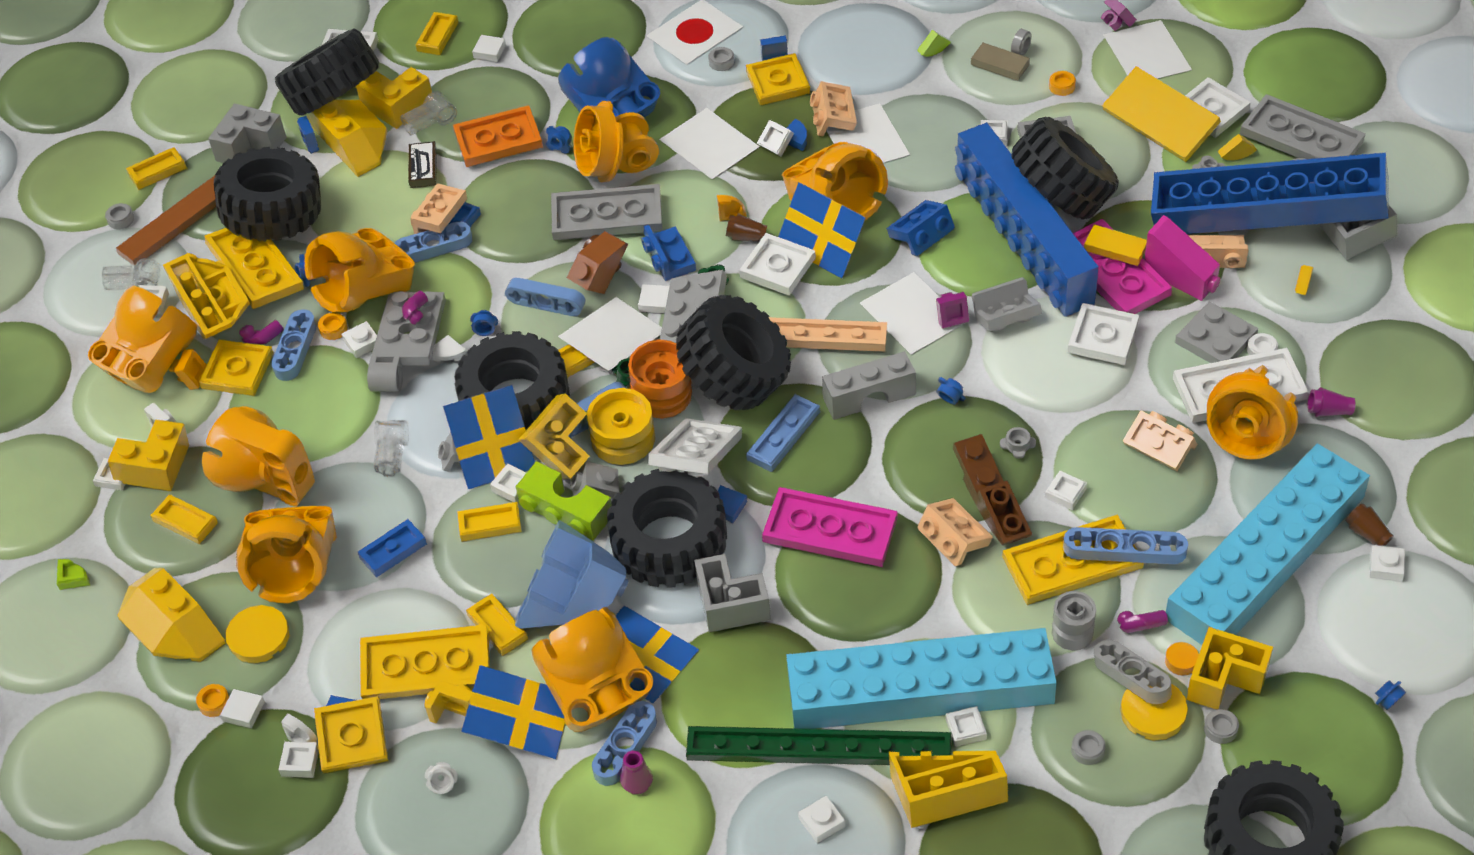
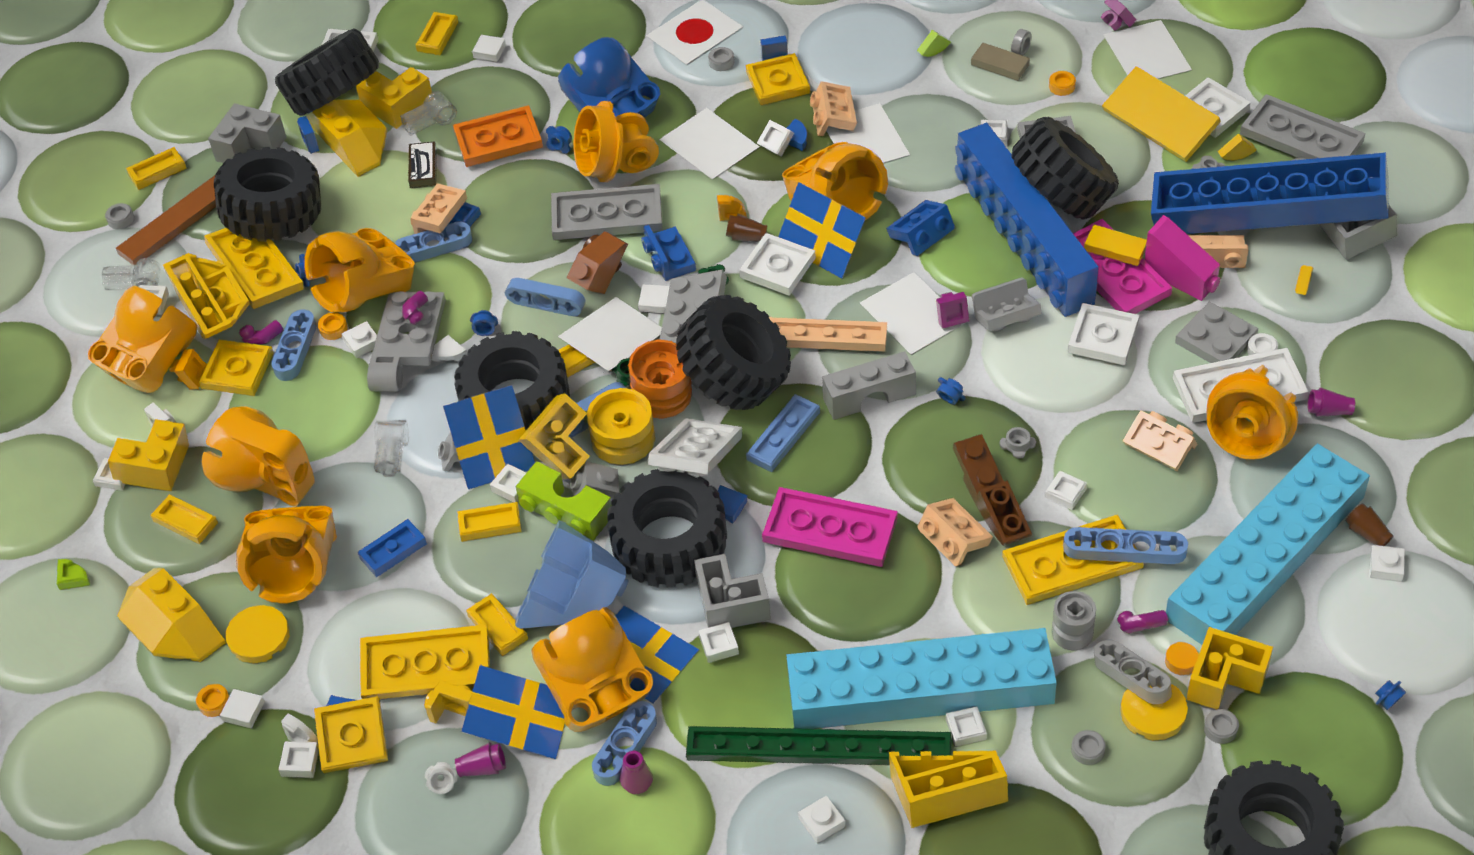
(481, 761): none -> magenta cone
(718, 642): none -> white plate

